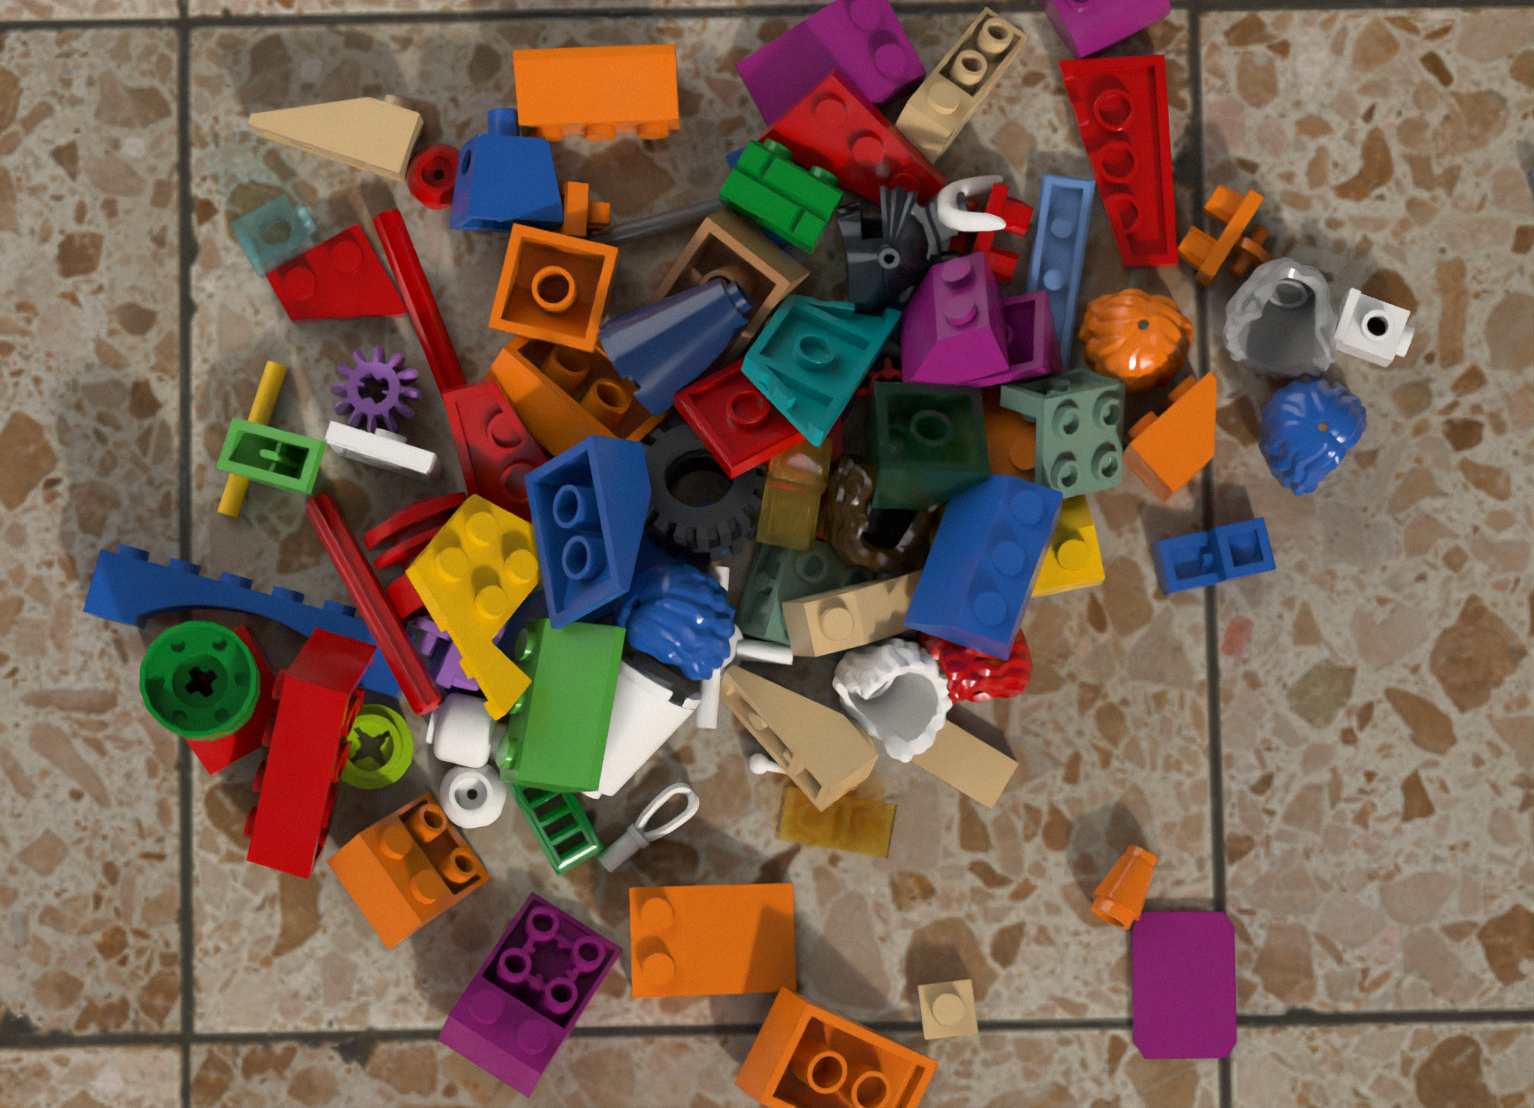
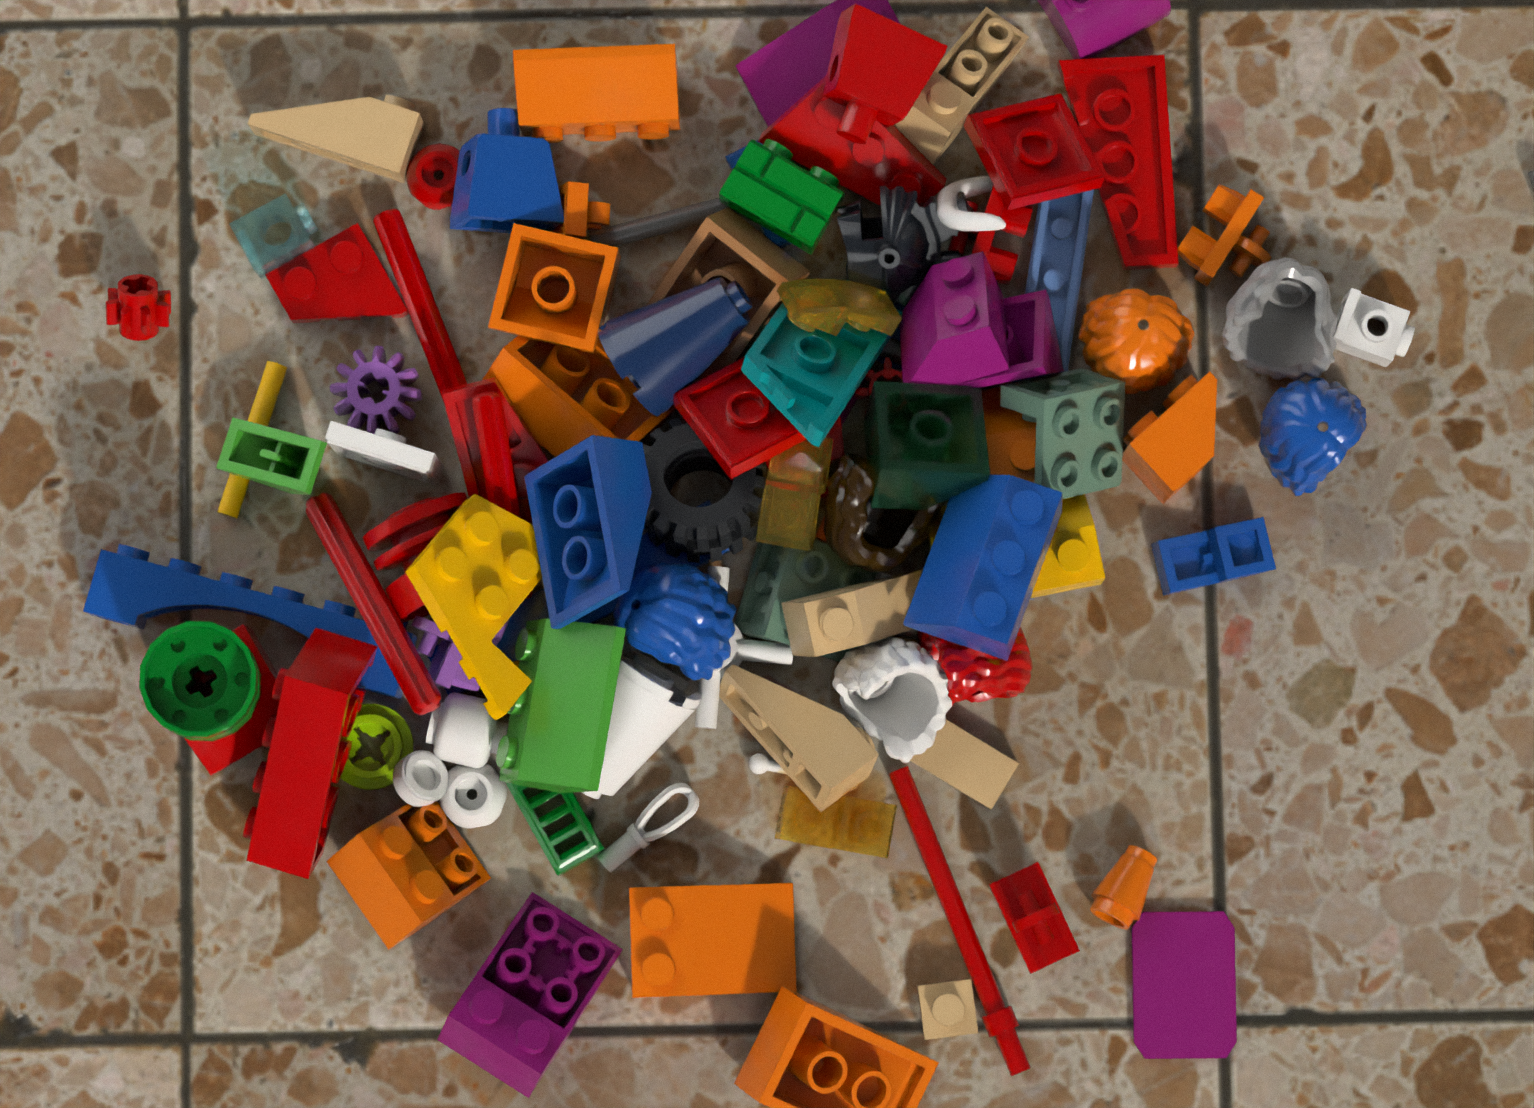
(138, 307): none -> red gear
(420, 778): none -> white tile
(495, 452): none -> red axle
(832, 302): none -> clear yellow slope
(877, 70): none -> red torso
(999, 1019): none -> red bar
(1034, 151): none -> red plate
(1034, 917): none -> red hips

